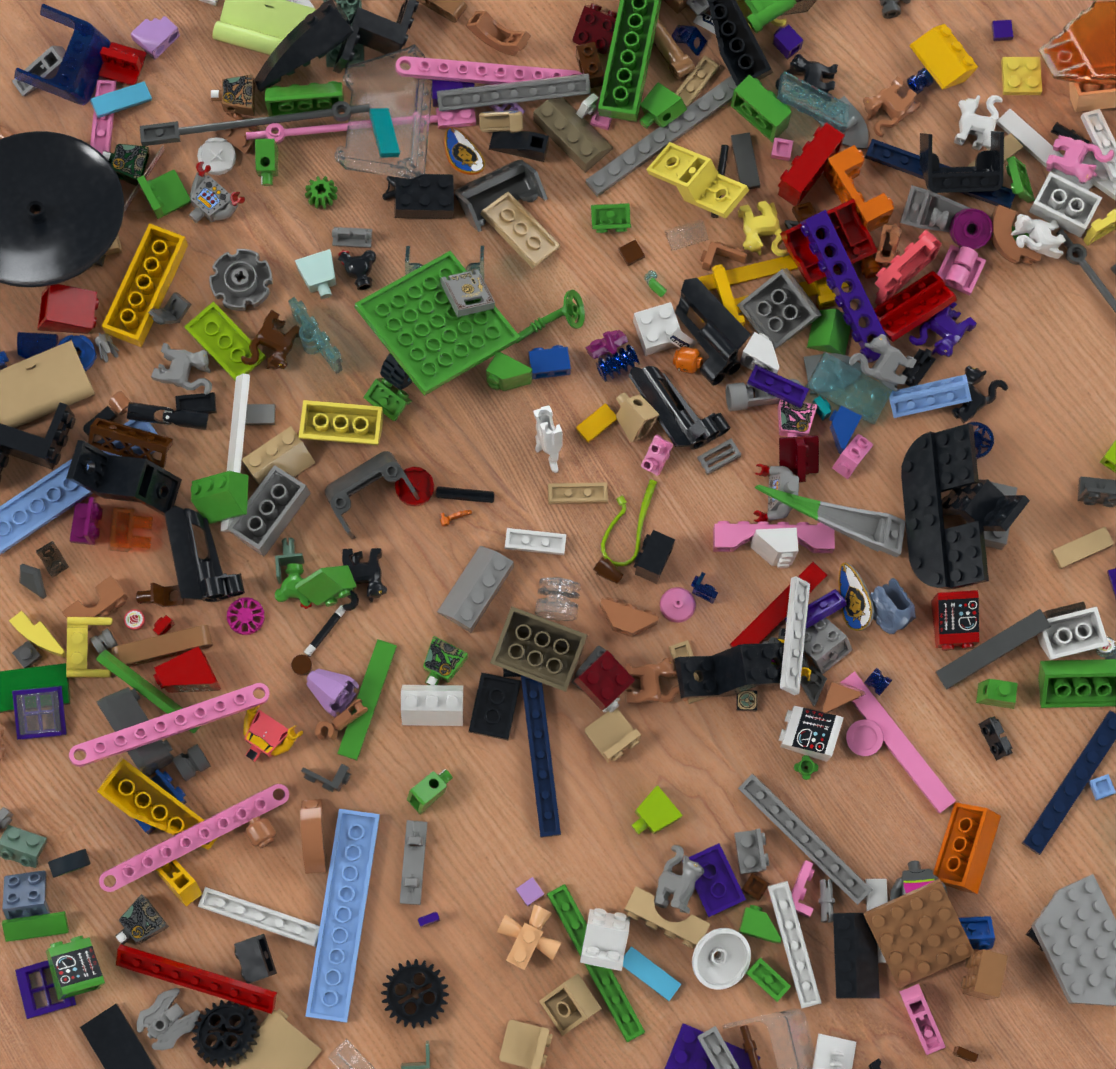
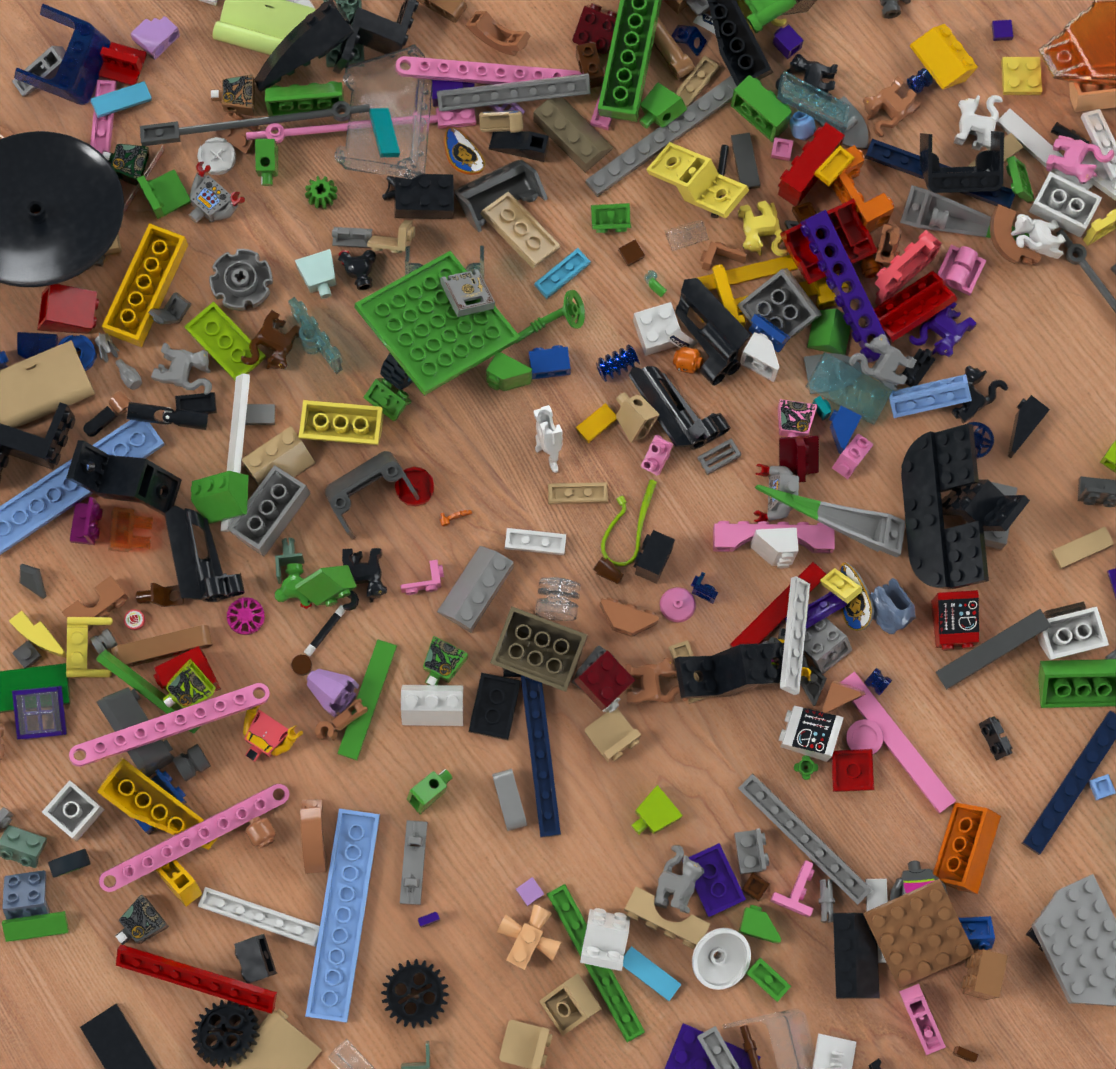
(39, 990): dark purple piece -> none
(52, 559): clear smoke bracket -> none
(73, 810): none -> white brick
(74, 967): slope -> none
(129, 375): none -> light grey piece
(129, 437): reddish brown fence -> none
(163, 625): red plate -> none
(165, 1022): light grey piece -> none
(188, 686): none -> torso
(341, 777): dark grey bracket -> none
(396, 245): none -> tan bracket
(429, 586): none -> bright pink bracket
(465, 494): black axle -> none
(509, 800): none -> light grey beam
(562, 273): none -> medium azure tile
(587, 106): white plate -> none
(607, 344): magenta plate -> none
(740, 396): light grey beam -> none
(746, 701): tile -> none
(763, 326): none -> blue bracket
(778, 386): dark purple tile -> none
(794, 944): white tile -> none
(802, 126): none -> light blue head
(834, 165): none -> yellow tile
(841, 585): none -> light yellow plate
(852, 770): none -> red tile
(982, 231): magenta wheel -> none
(998, 693): bright green torso -> none
(1026, 420): none -> black slope
(1109, 650): tile -> none

